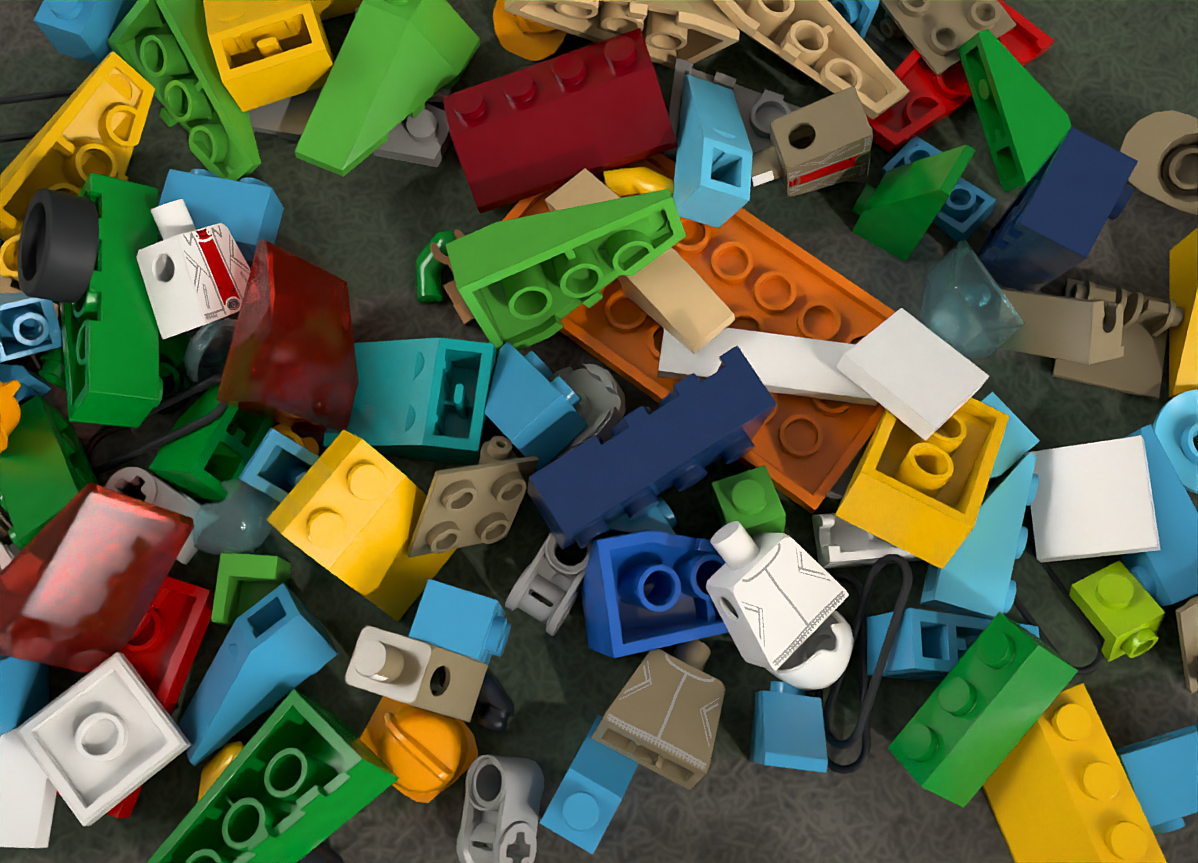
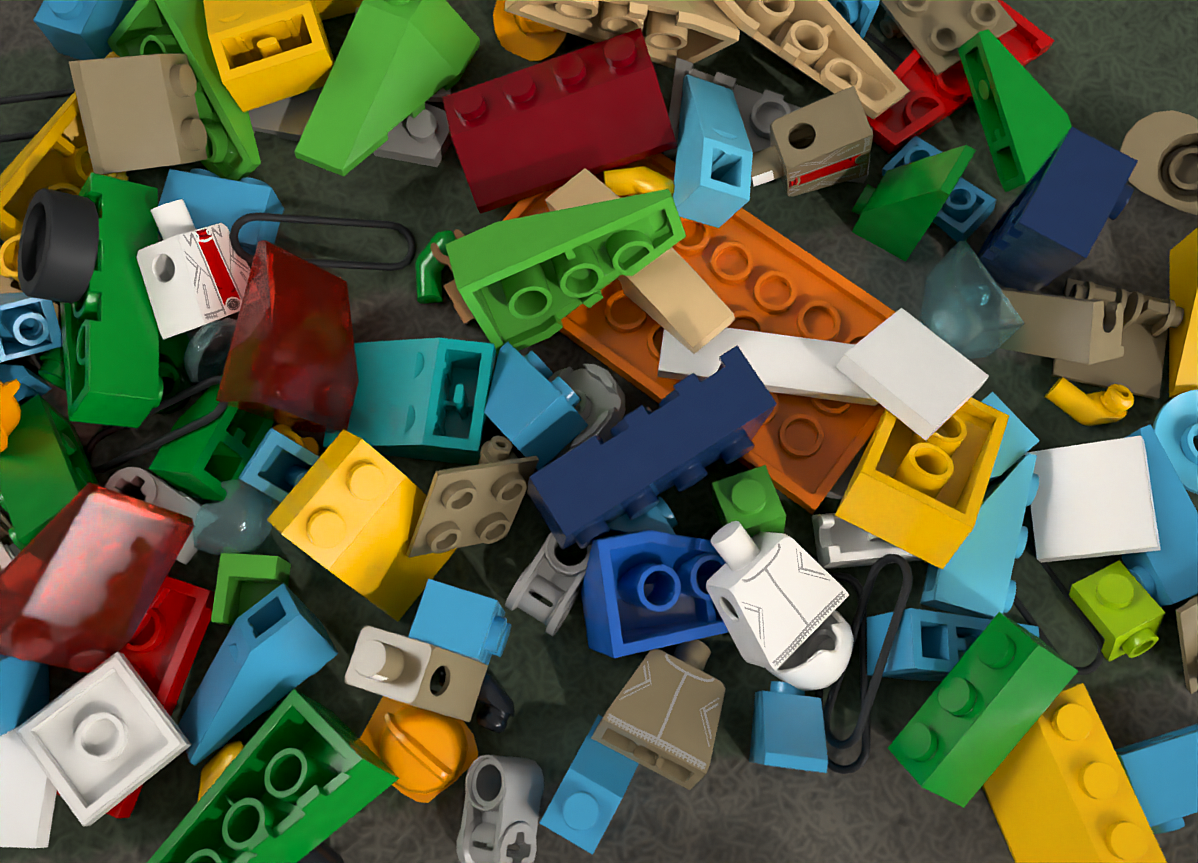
(139, 111): none -> dark tan slope
(328, 221): none -> black piece
(1094, 407): none -> yellow arm

